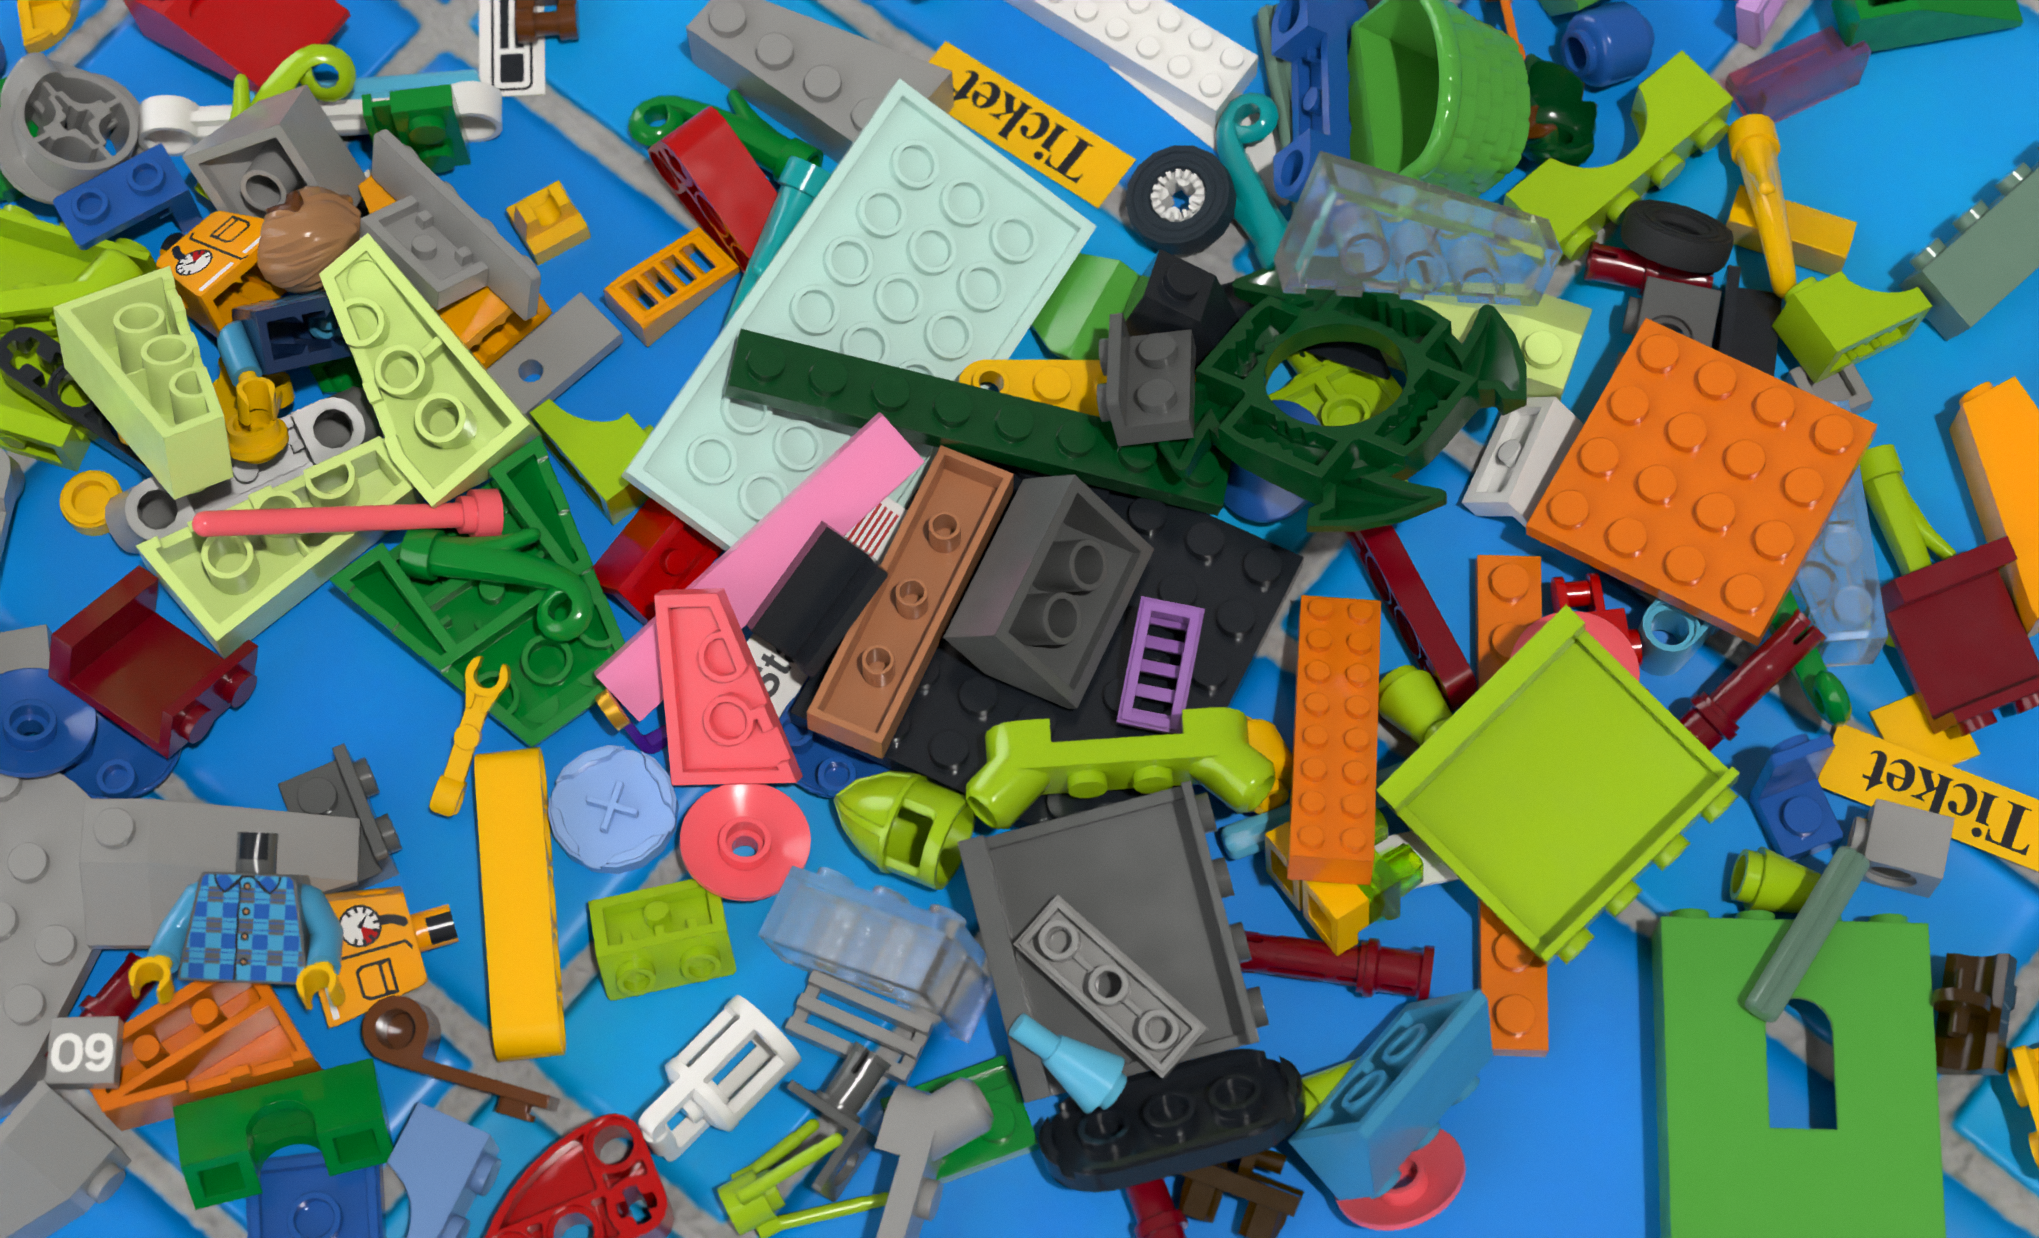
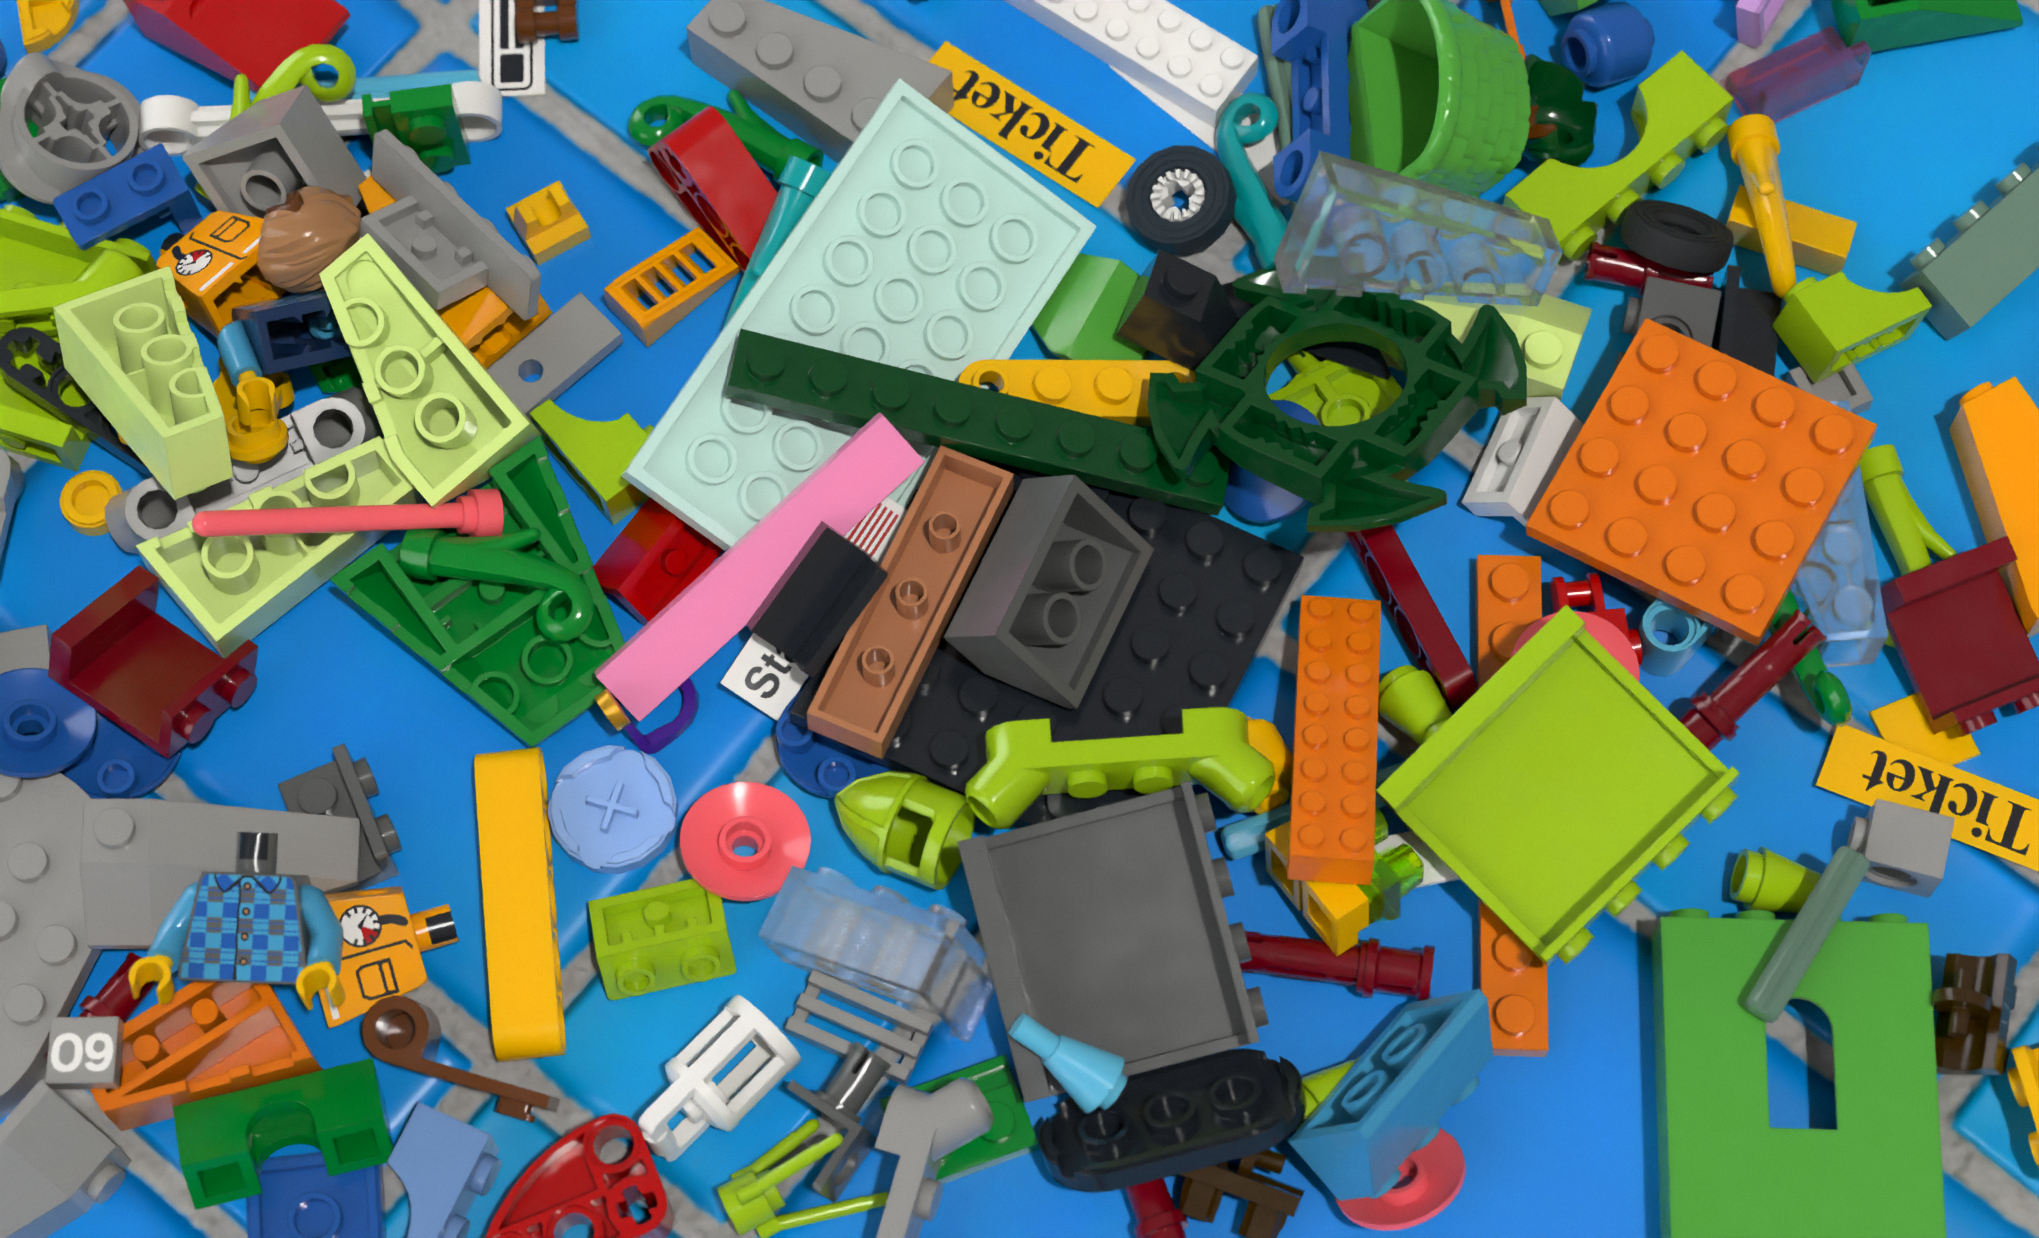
(451, 785): yellow piece -> none
(714, 696): coral wing -> none
(1142, 1011): light grey tile -> none
(1147, 384): dark grey bracket -> none
(1170, 616): medium lavender slope -> none
(1792, 801): blue bracket -> none

